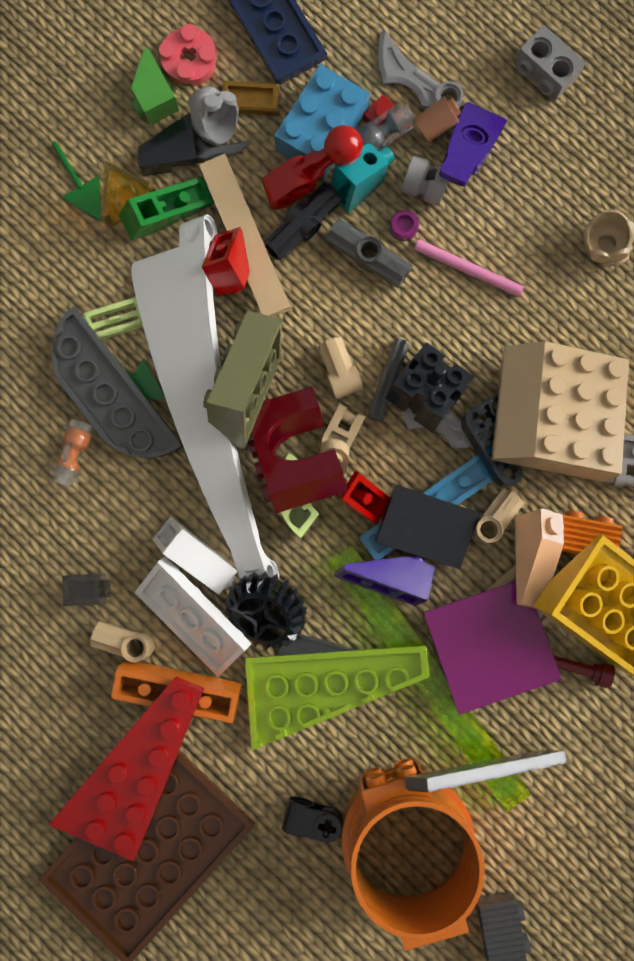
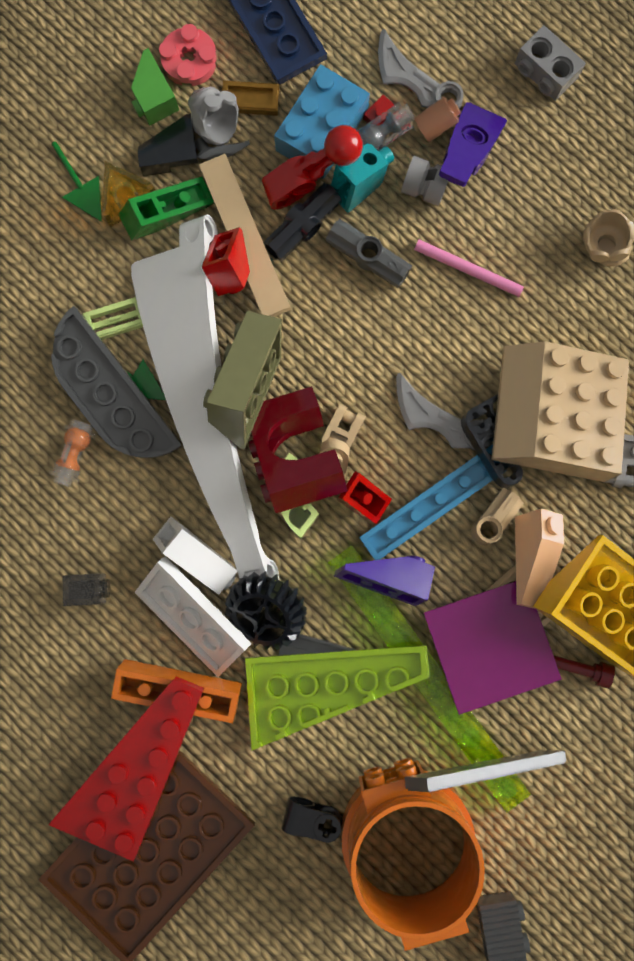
(120, 641): tan piece -> none
(341, 374): tan piece -> none
(388, 376): dark grey axle -> none
(404, 225): magenta tile -> none
(427, 526): black tile -> none
(429, 387): black brick -> none
(581, 532): orange brick -> none

